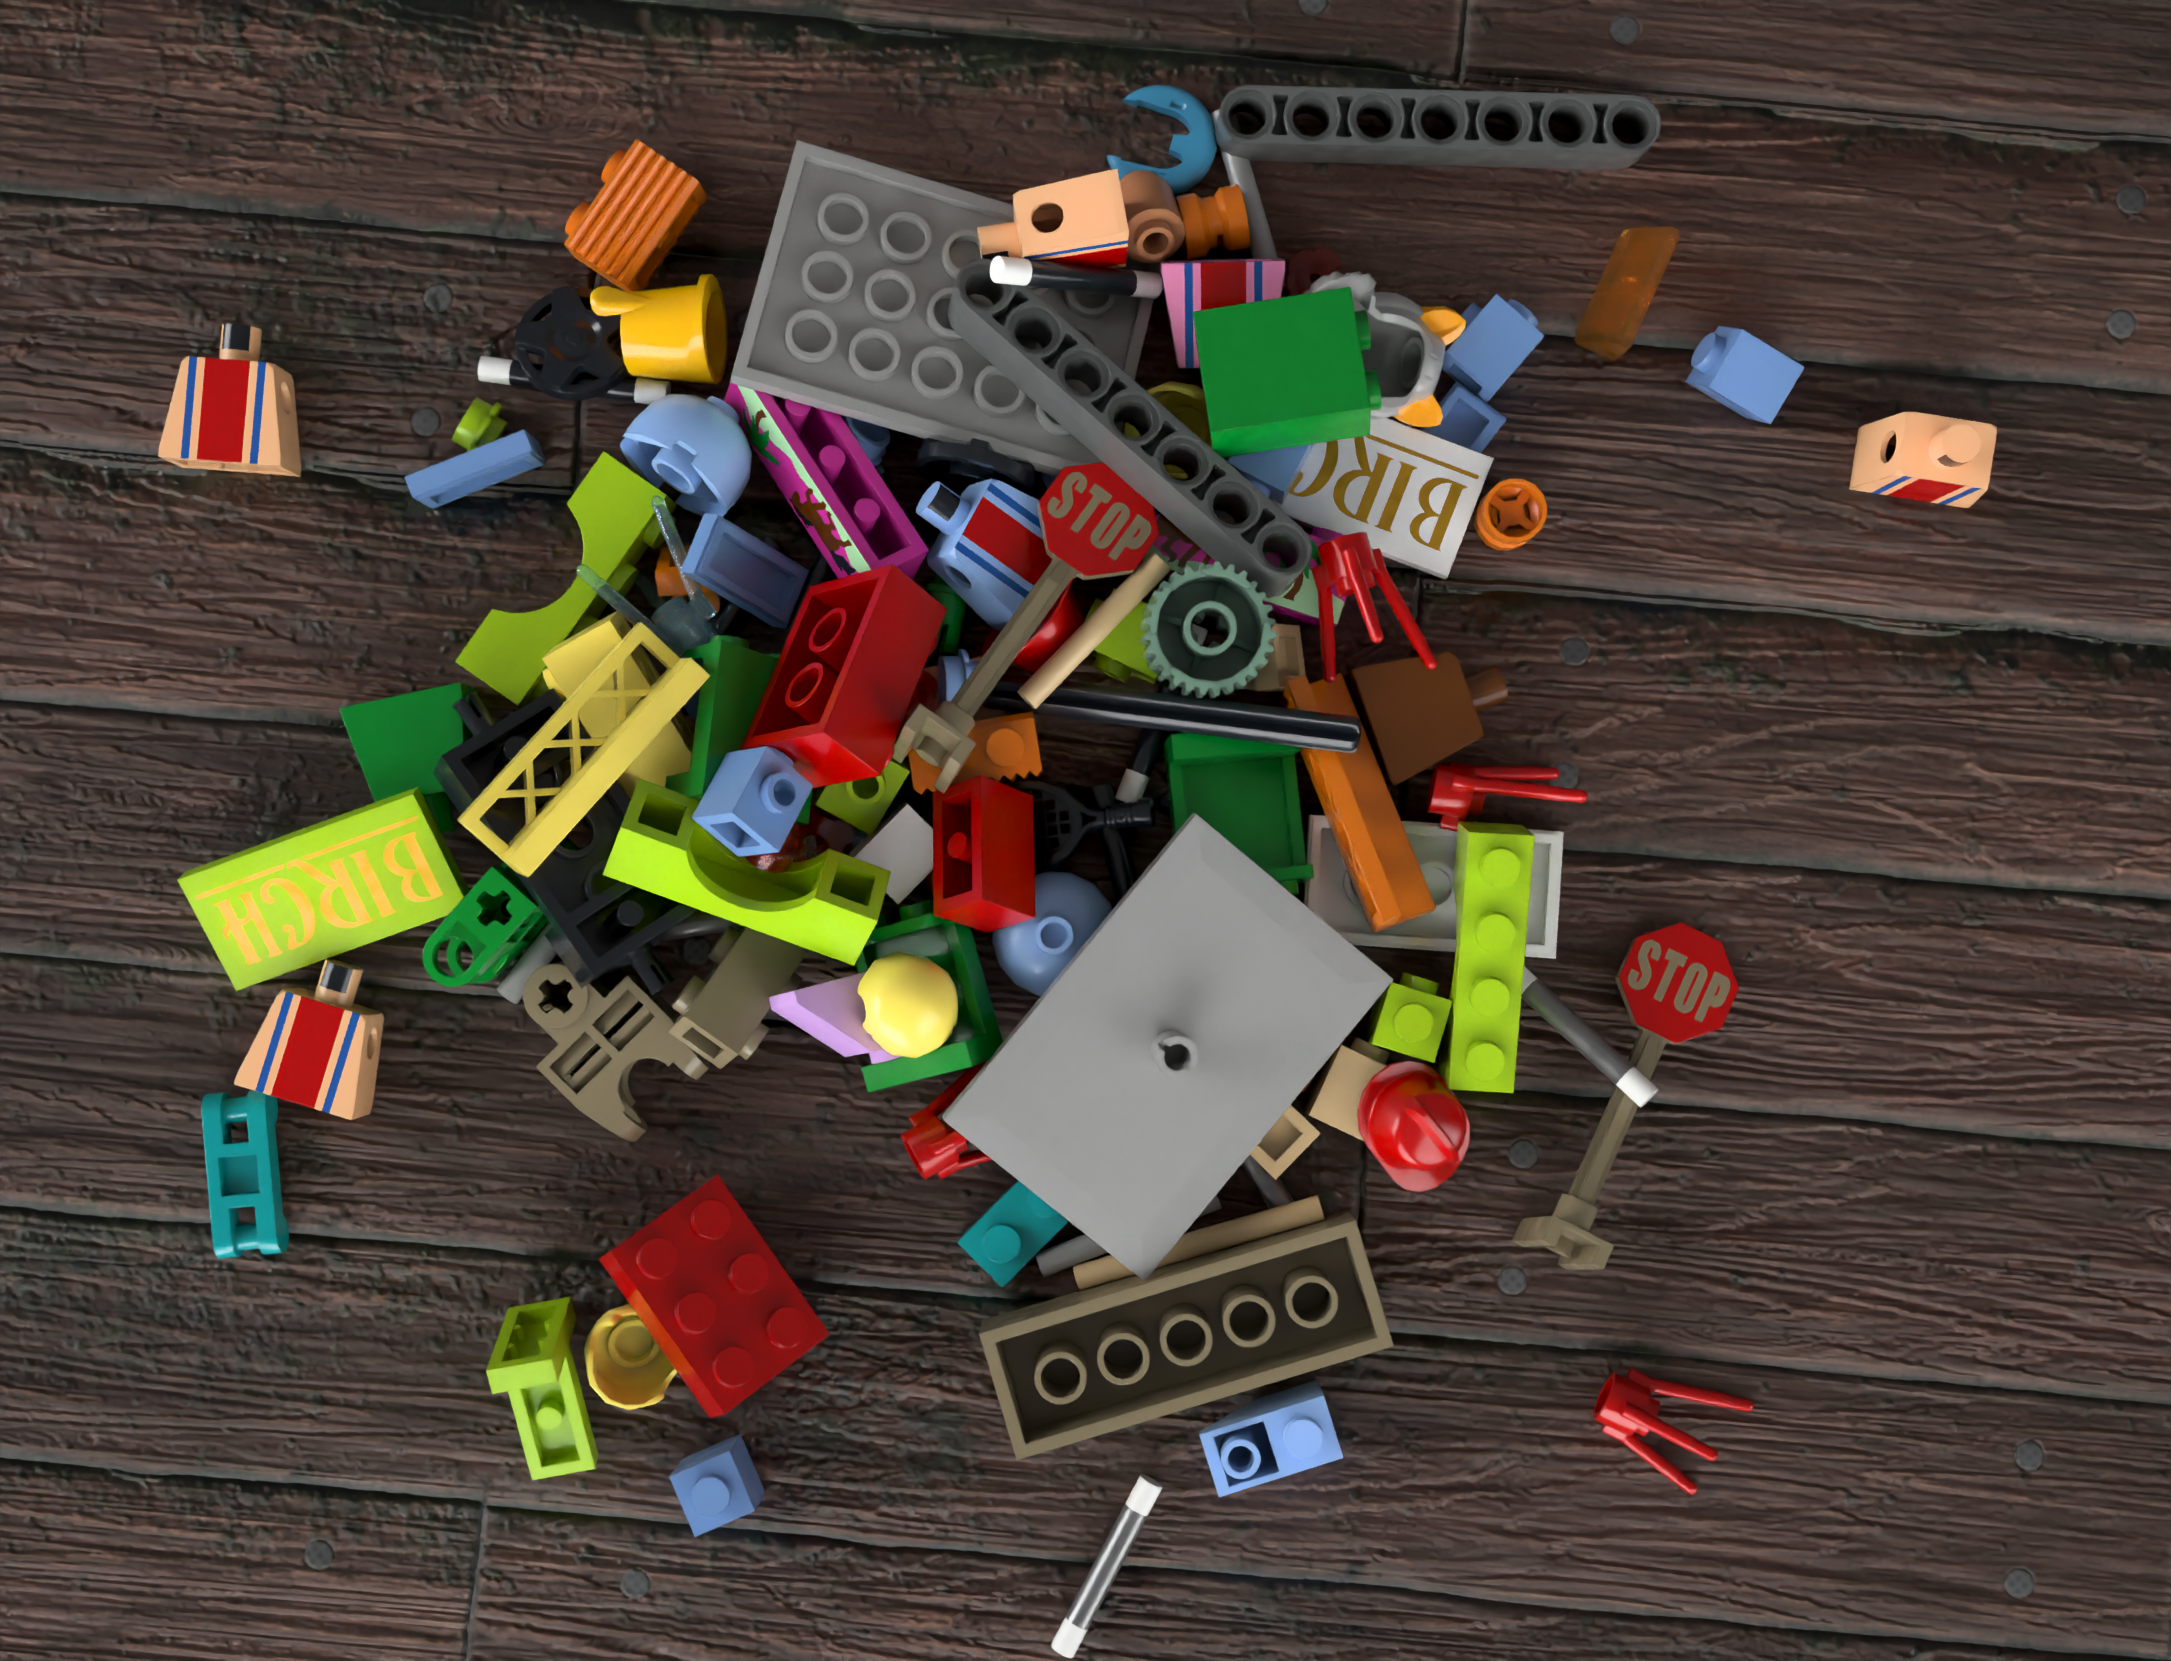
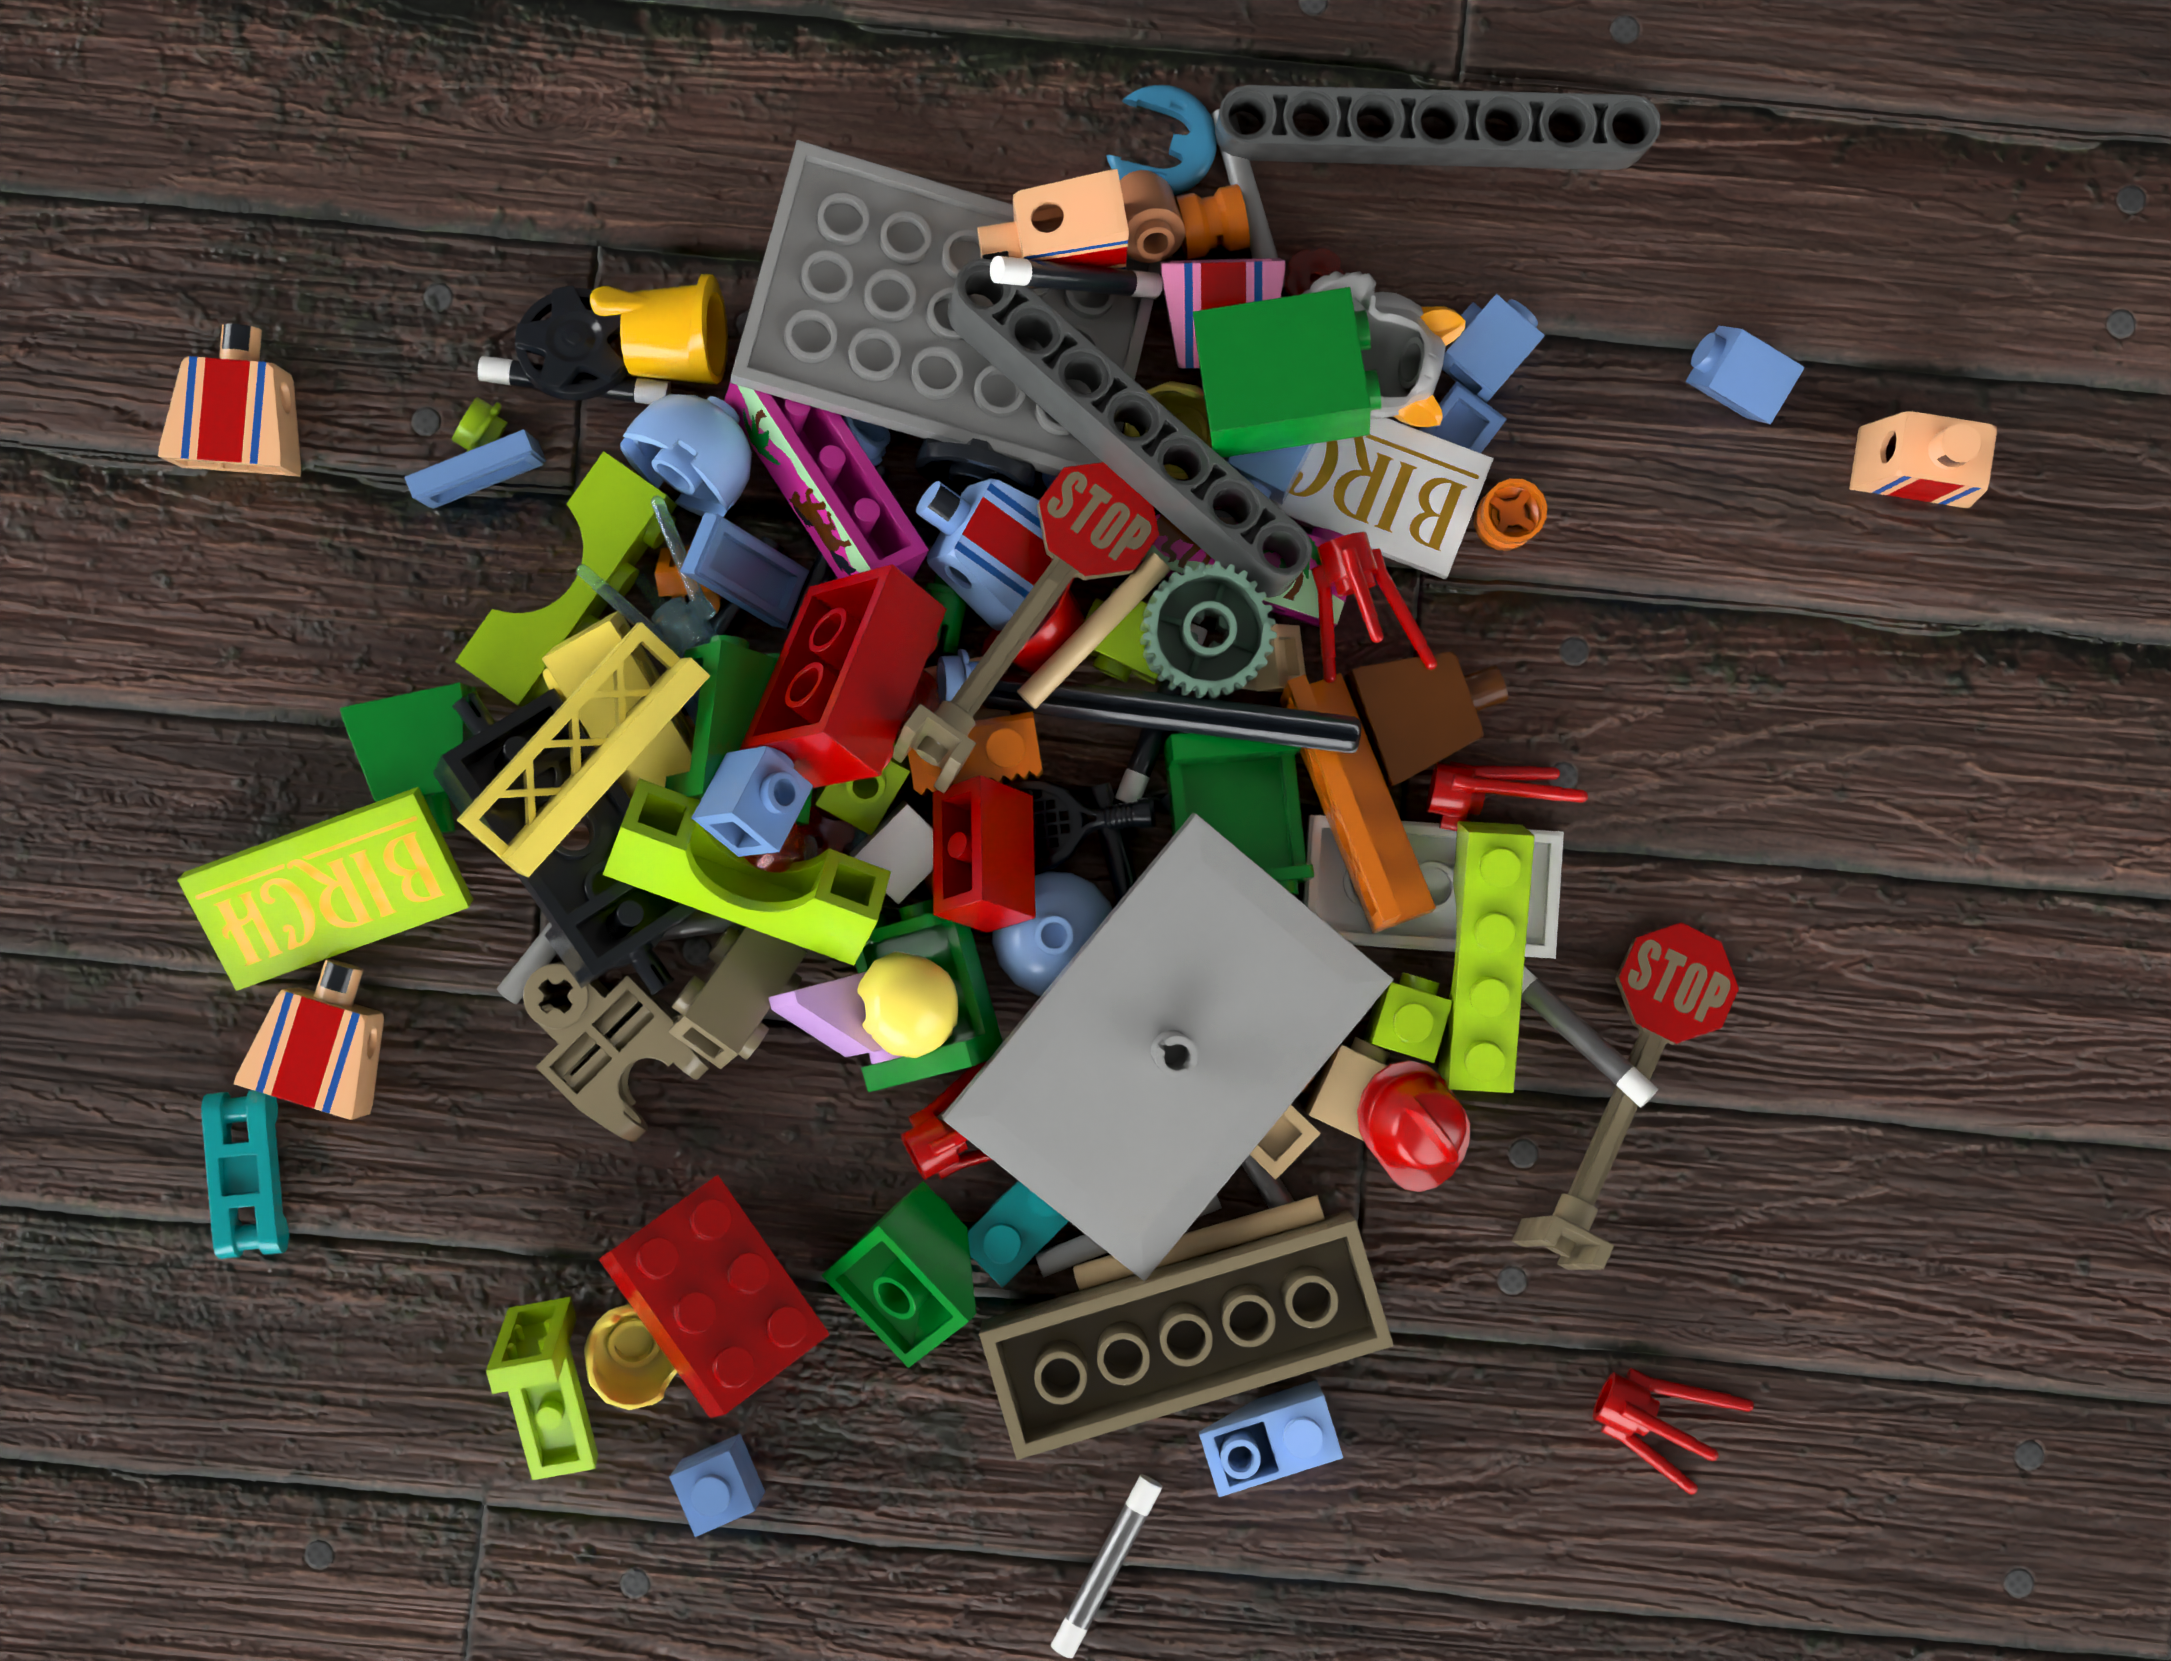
(485, 926): green piece -> none
(634, 217): orange brick -> none
(910, 1275): none -> green slope
(1626, 290): clear orange slope -> none

